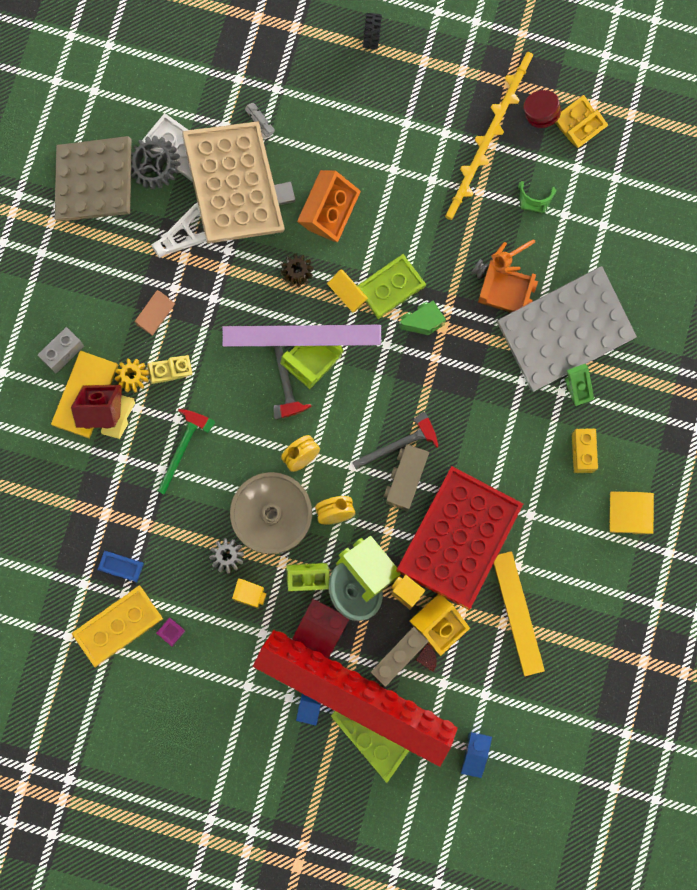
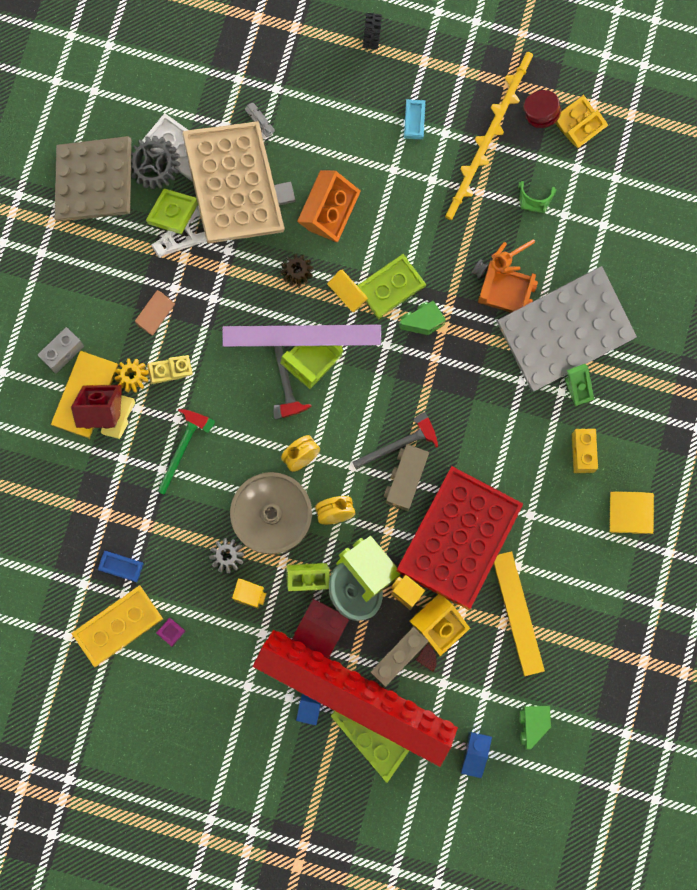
(172, 211): none -> lime plate
(414, 119): none -> medium azure tile
(535, 722): none -> bright green slope

